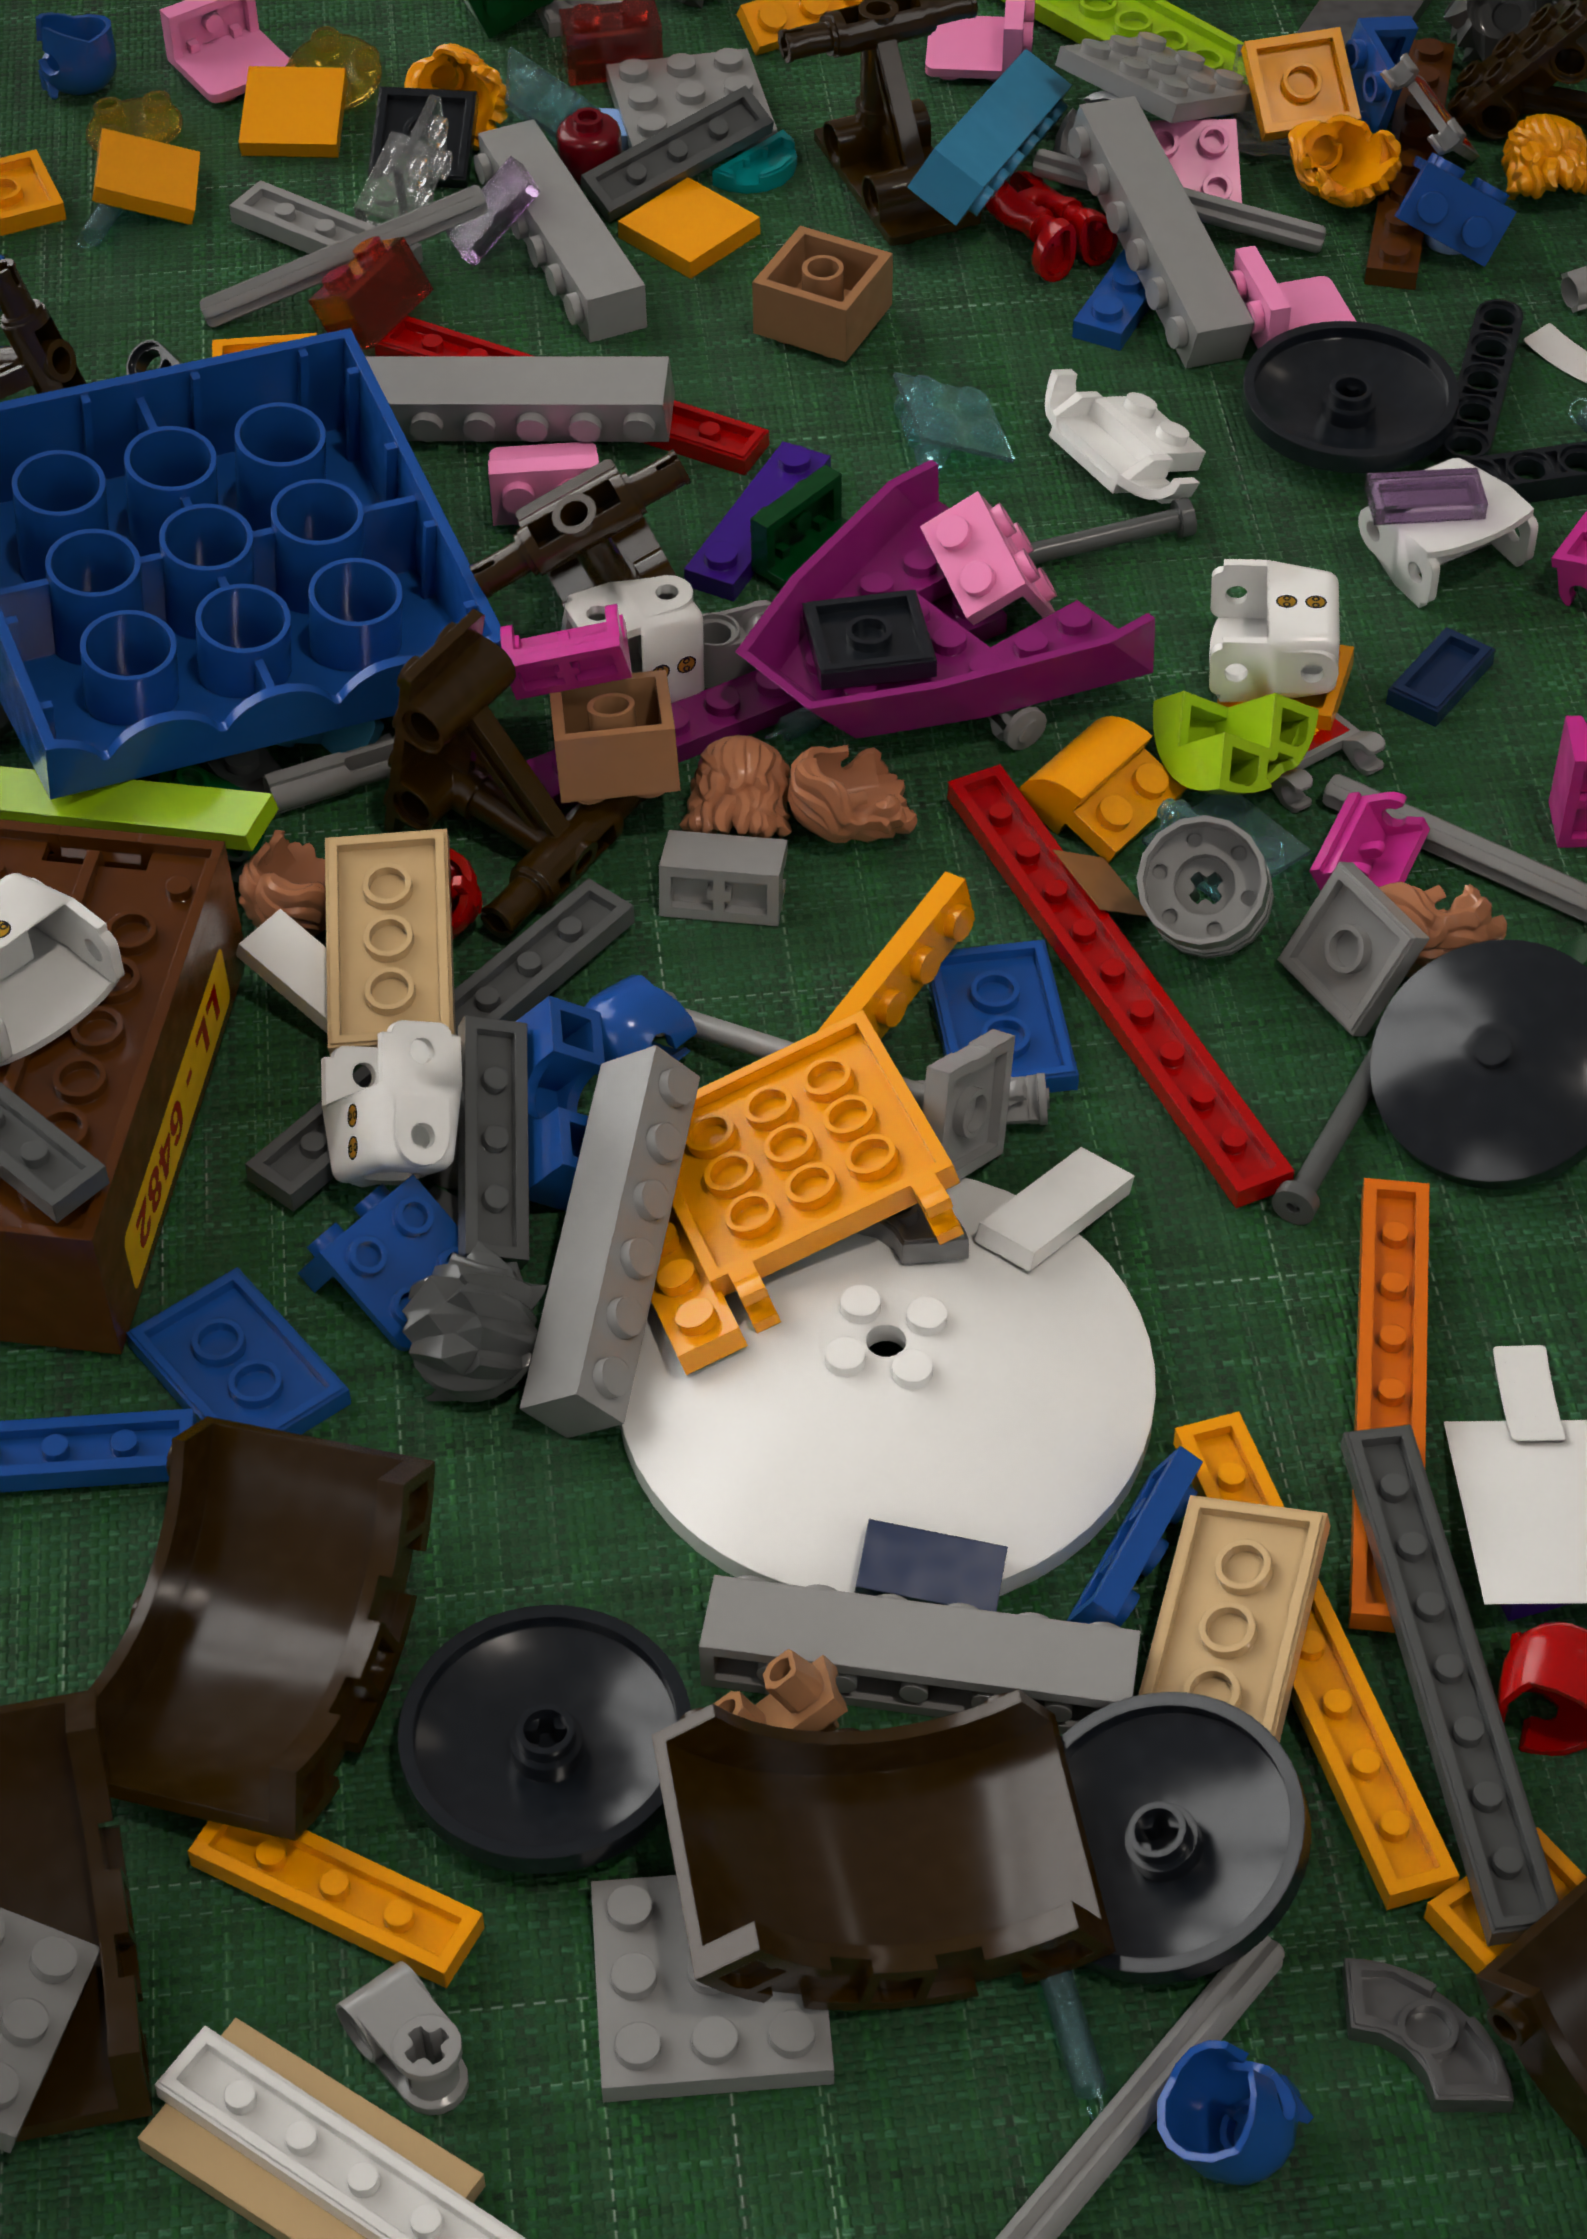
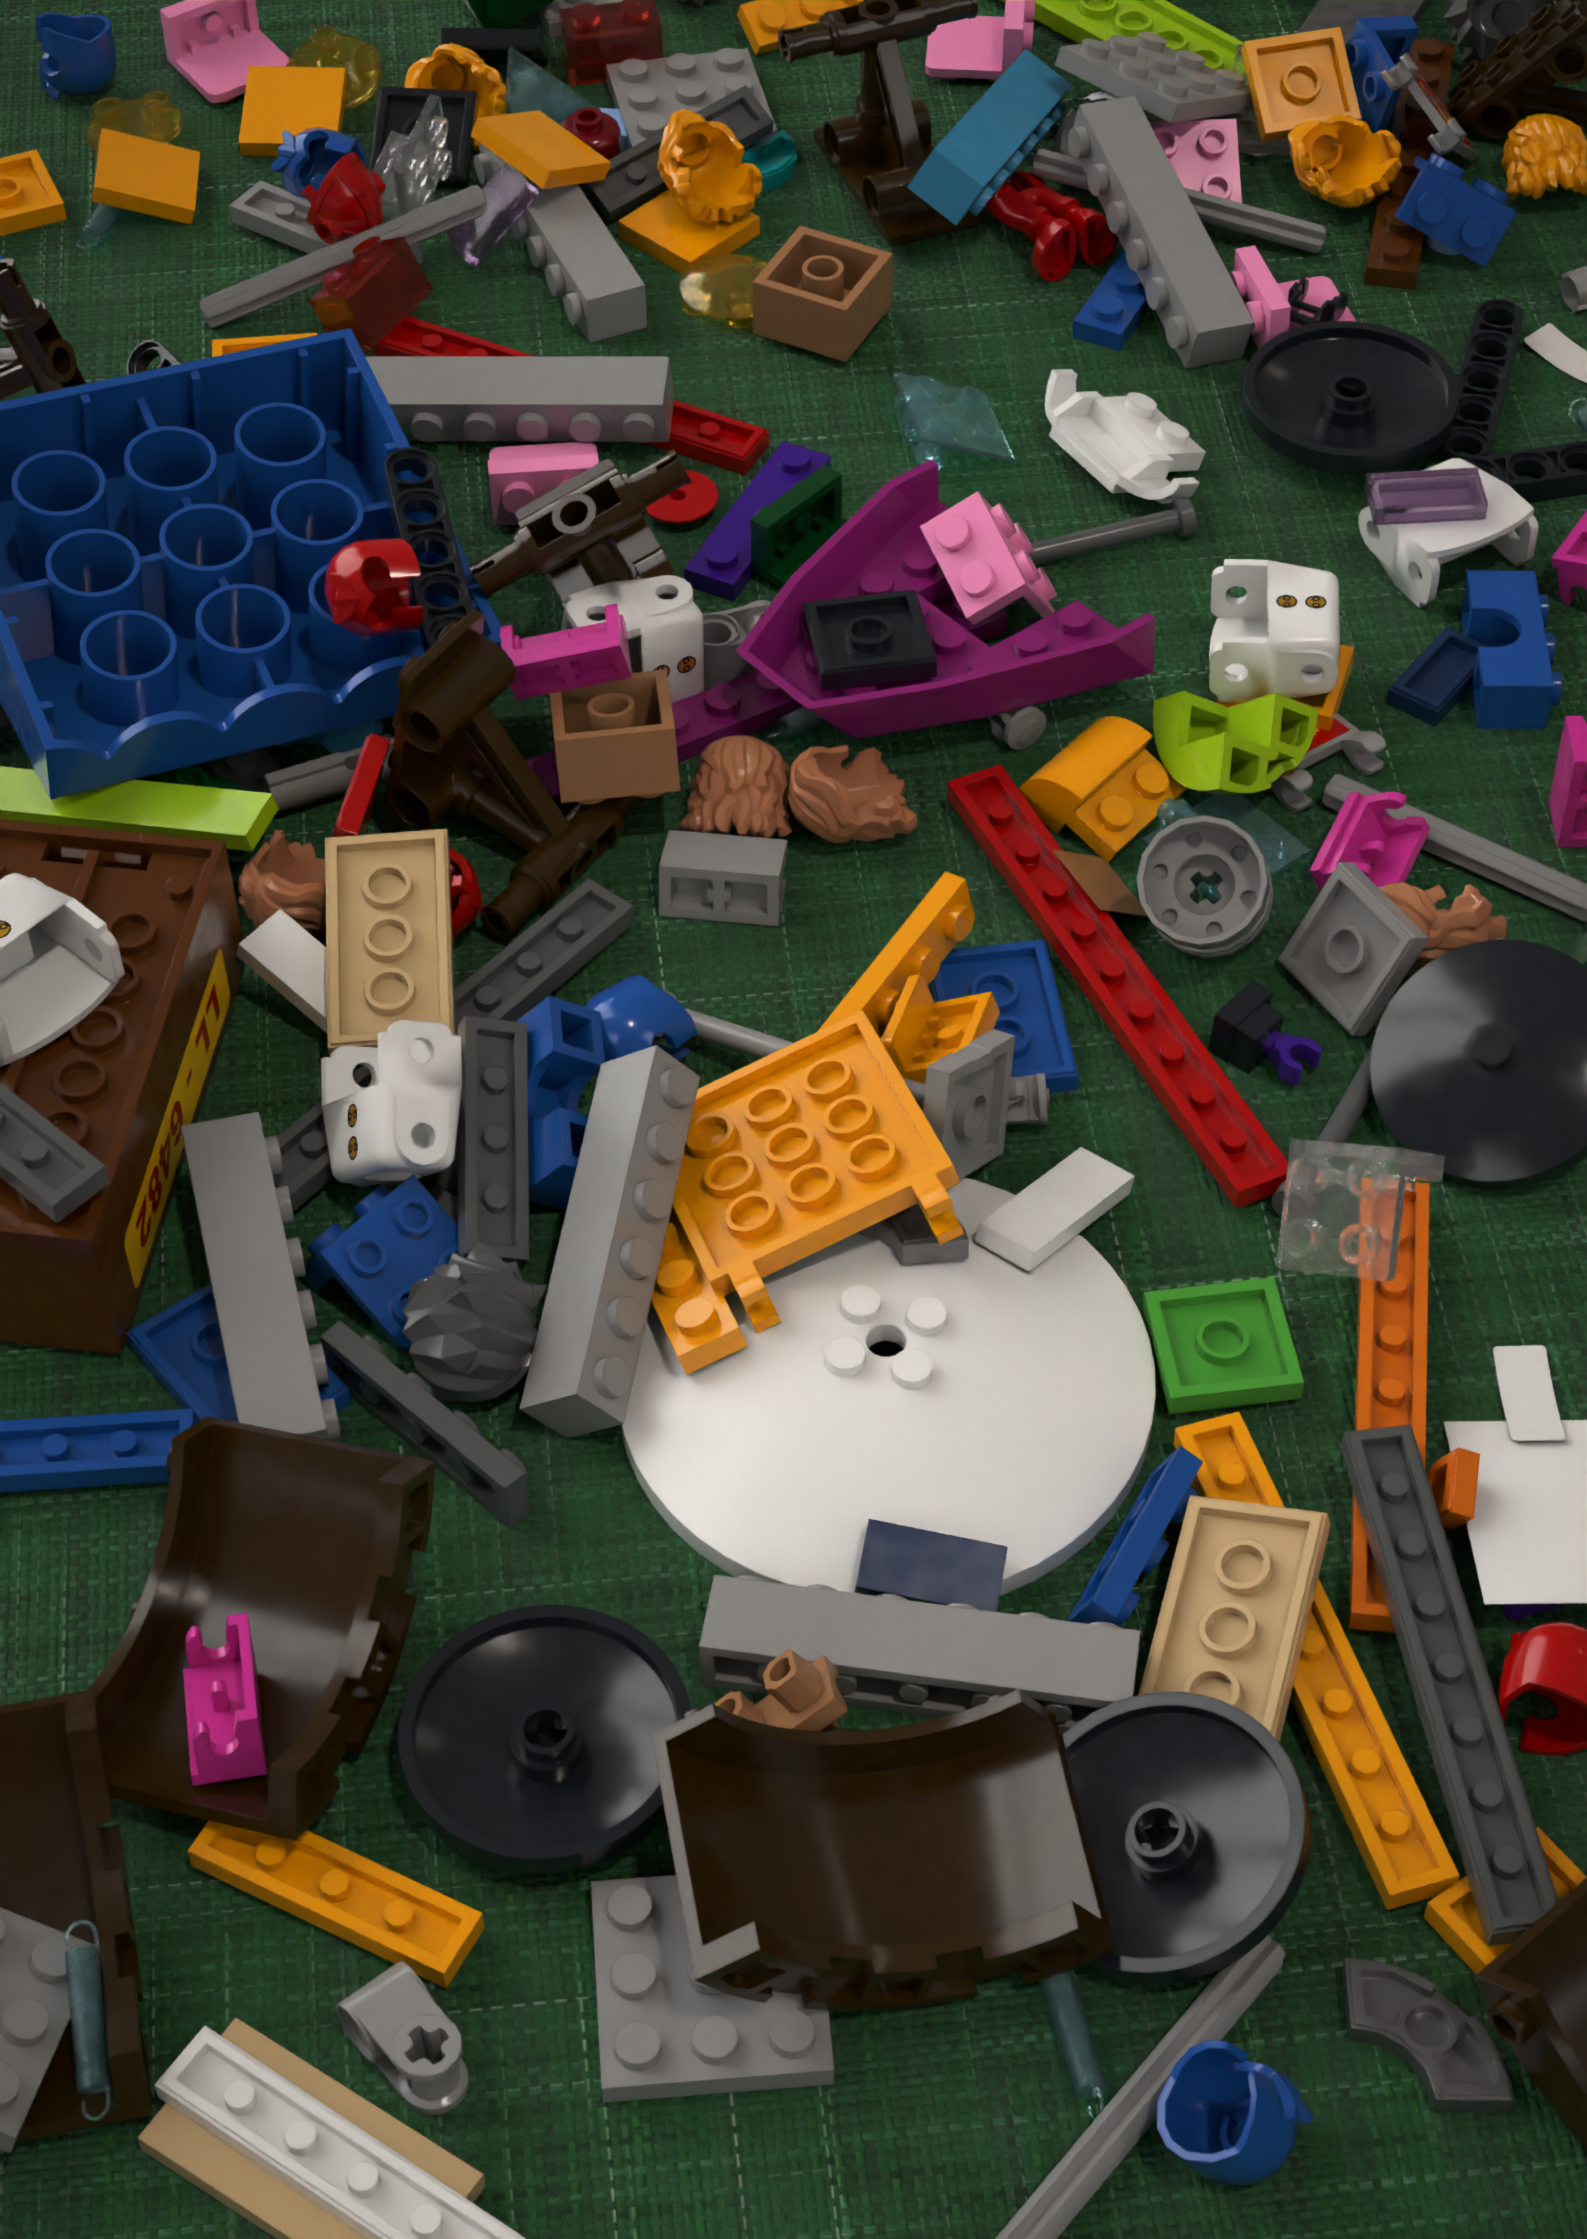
(87, 2019): none -> clear light blue piece
(223, 1706): none -> dark pink hinge
(254, 1277): none -> light grey brick
(311, 155): none -> blue helmet
(345, 200): none -> red helmet
(363, 788): none -> red tile
(371, 587): none -> red helmet
(411, 1411): none -> dark grey plate
(431, 536): none -> black beam
(493, 43): none -> black tile
(540, 149): none -> light orange tile
(686, 502): none -> red piece
(706, 169): none -> light orange hair
(721, 288): none -> clear yellow dish
(929, 1030): none -> light orange bracket
(1222, 1345): none -> bright green plate
(1250, 1030): none -> black piece
(1329, 311): none -> black piece
(1348, 1206): none -> clear bracket
(1455, 1486): none -> orange tile
(1514, 674): none -> blue arch

